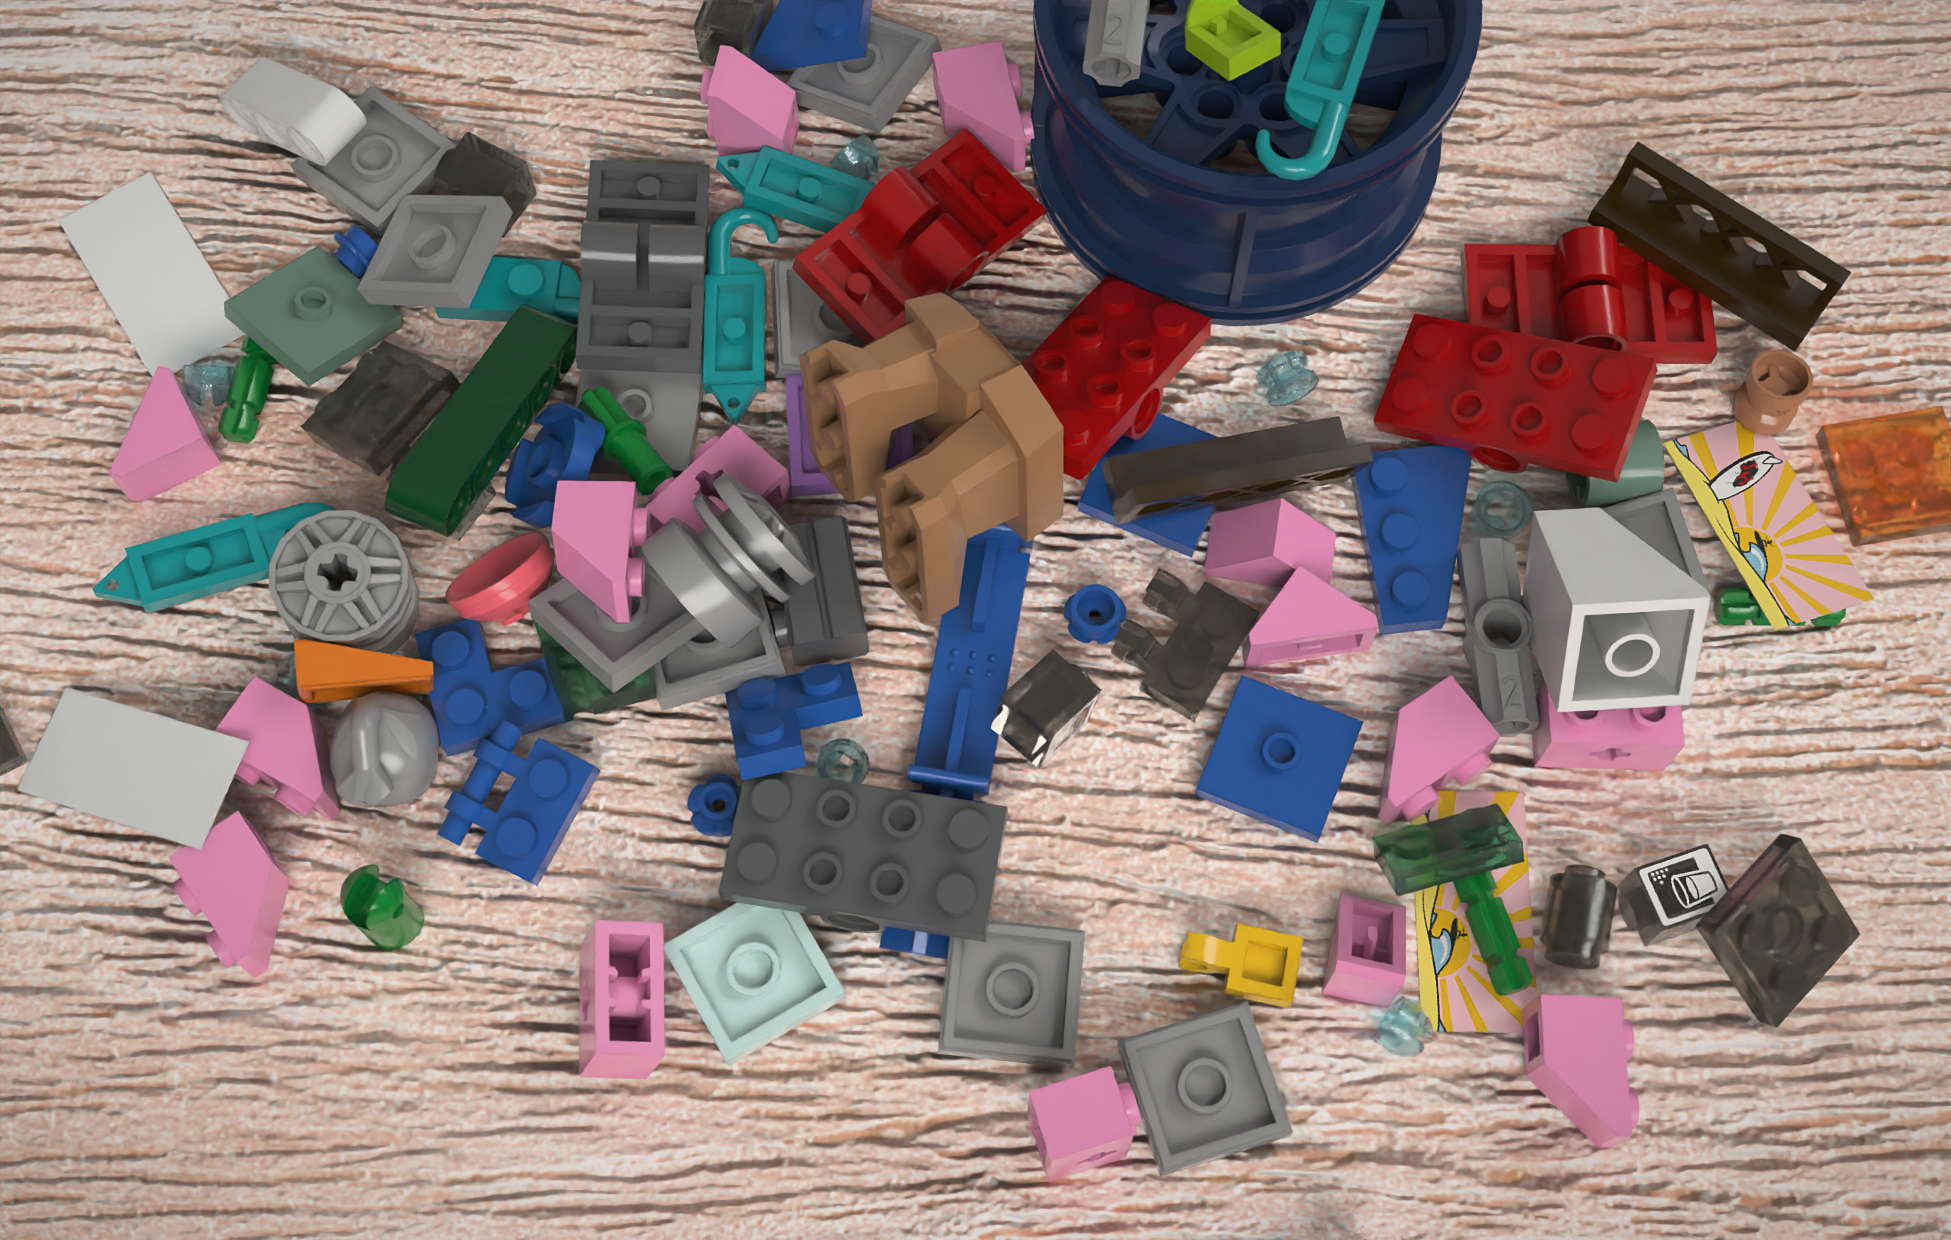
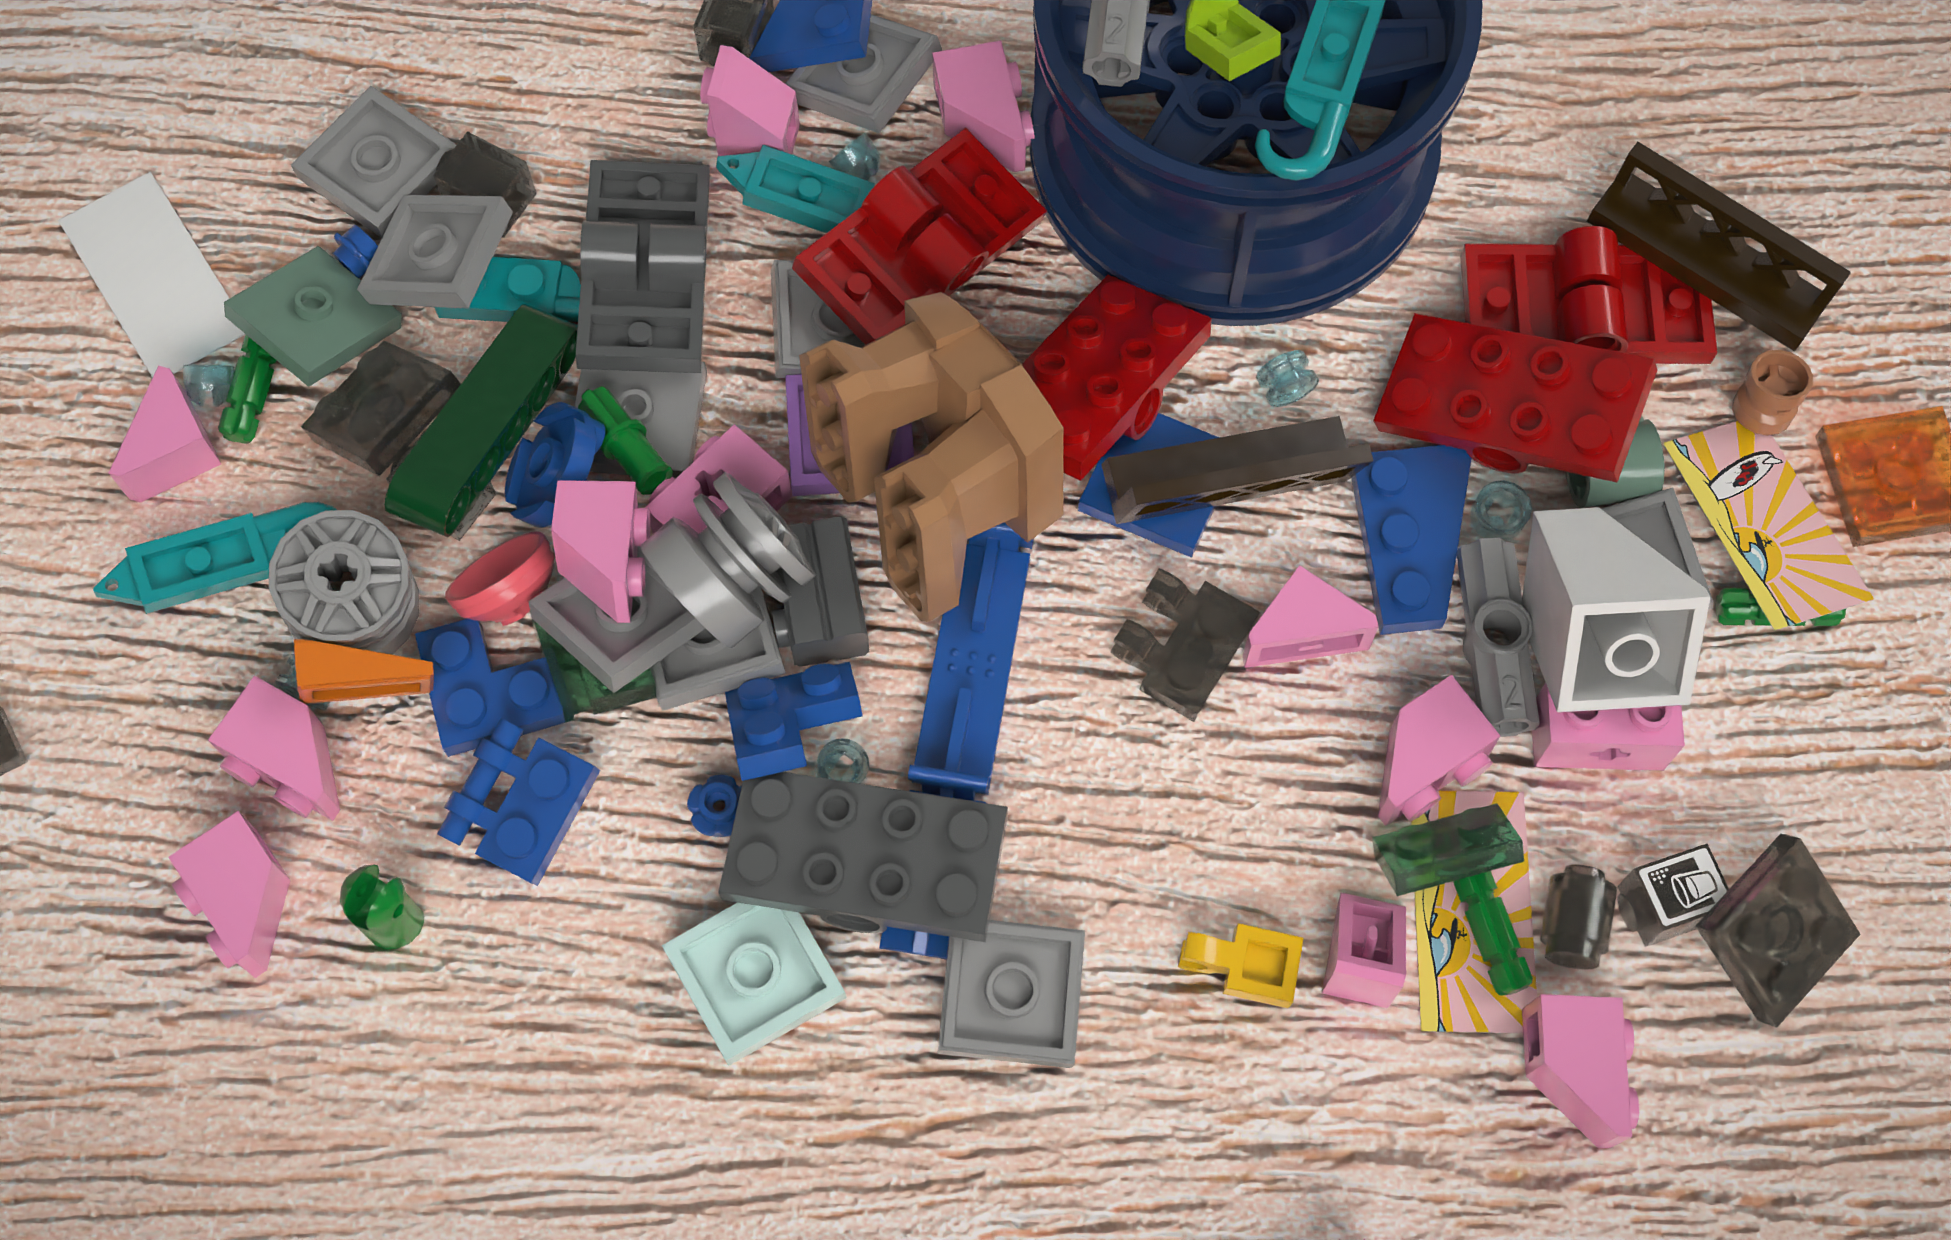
(133, 767): white sticker -> none
(293, 110): white beam -> none
(384, 750): light grey piece -> none
(621, 1000): bright pink brick -> none
(735, 315): teal plate -> none
(1046, 708): clear smoke brick -> none
(1082, 1122): bright pink brick -> none
(1098, 599): blue plate -> none
(1204, 1088): light grey plate -> none
(1268, 544): bright pink slope -> none
(1279, 759): blue plate -> none
(1401, 1026): clear light blue hinge -> none

